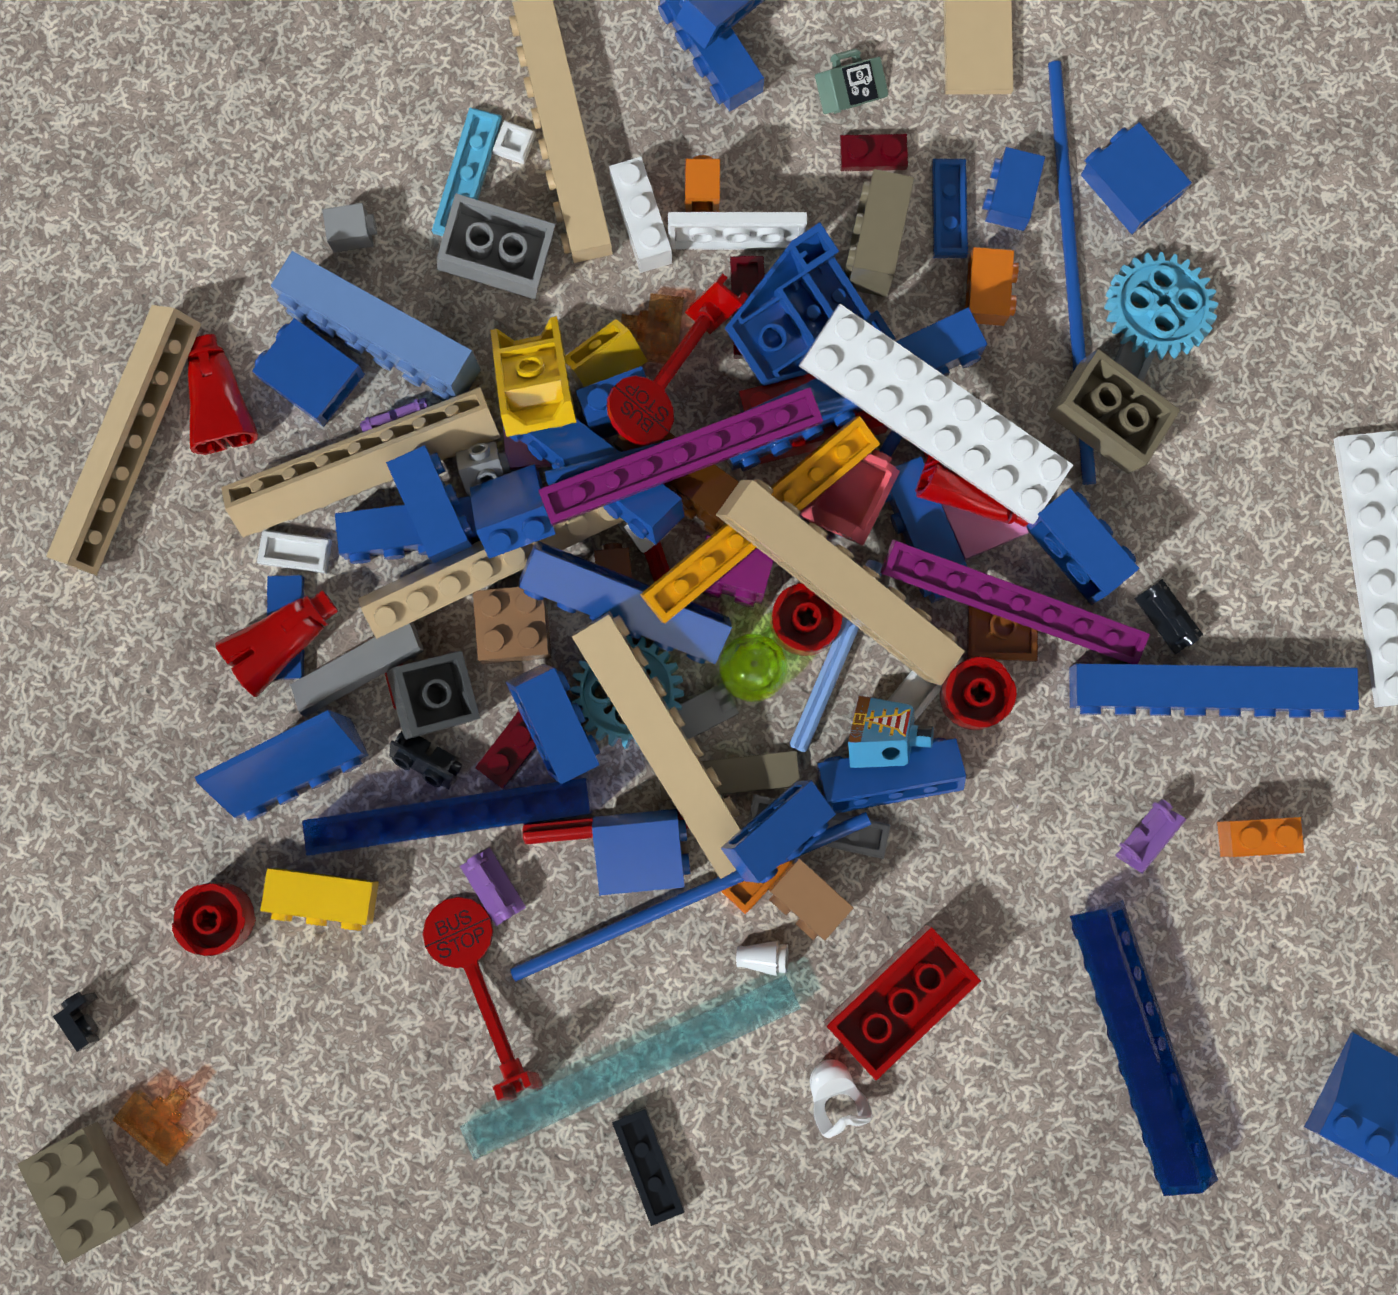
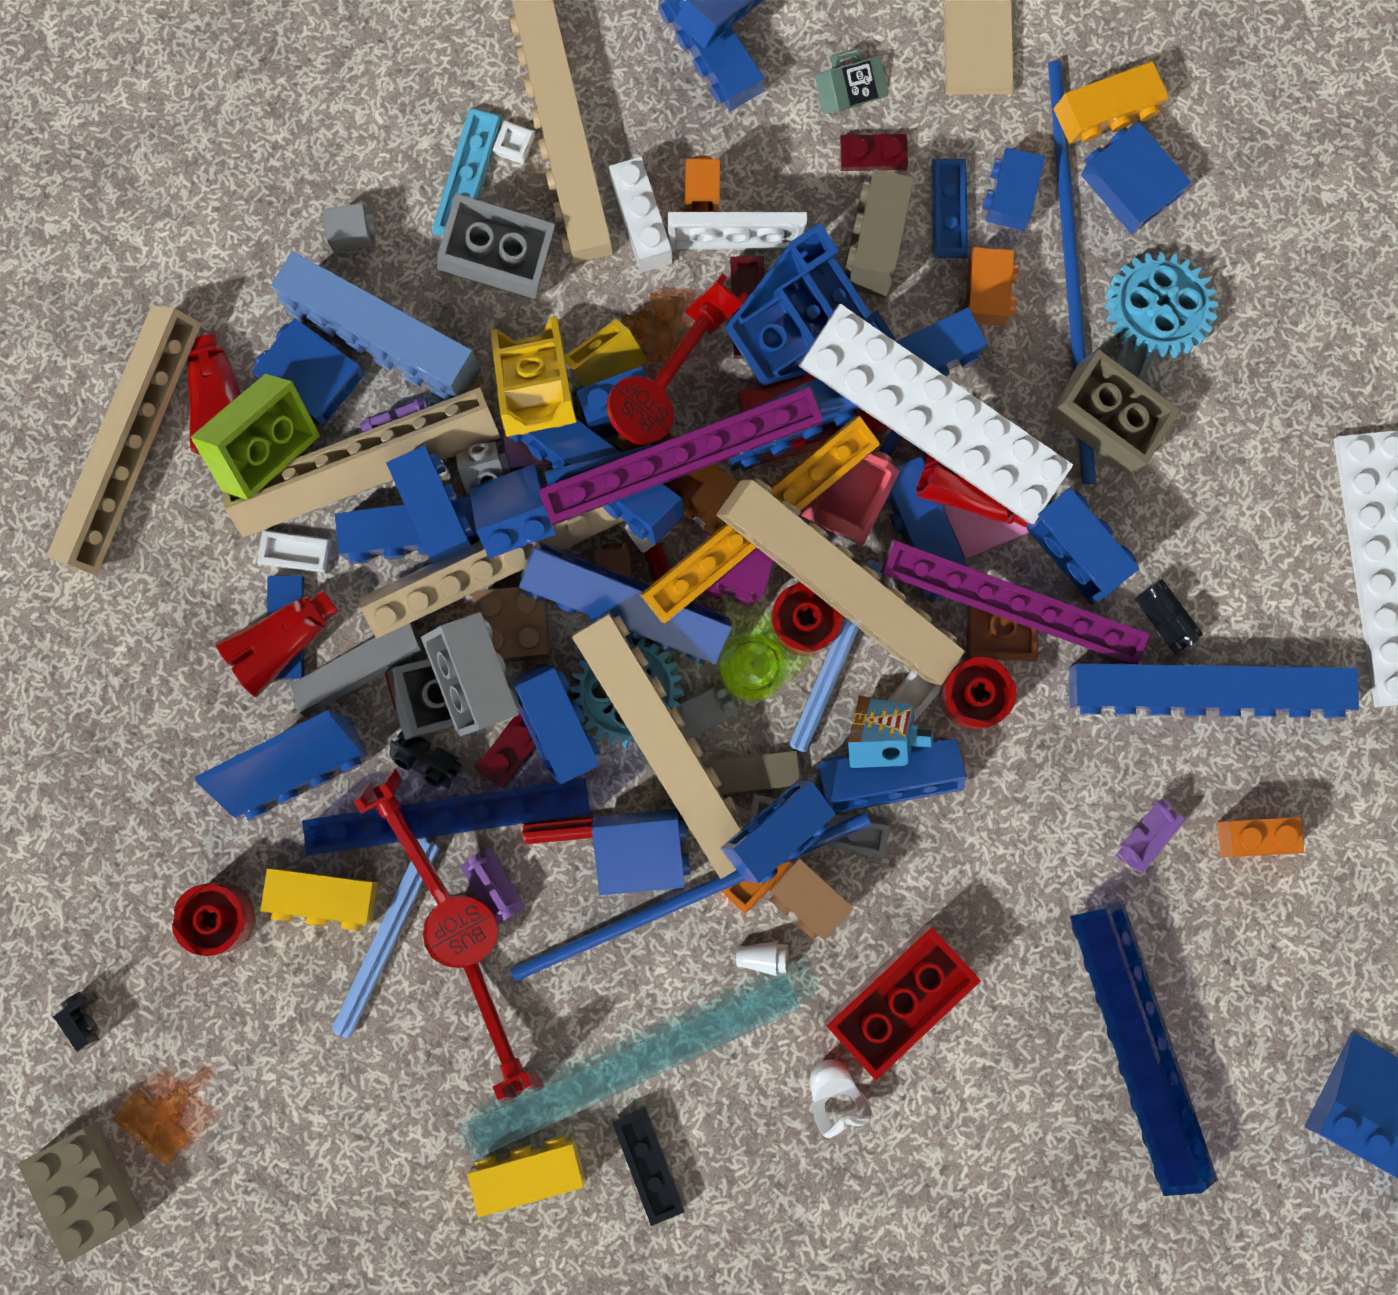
(256, 436): none -> lime brick
(382, 946): none -> light blue axle
(460, 926): none -> red piece
(470, 674): none -> light grey brick
(526, 1176): none -> yellow brick
(1111, 103): none -> light orange brick

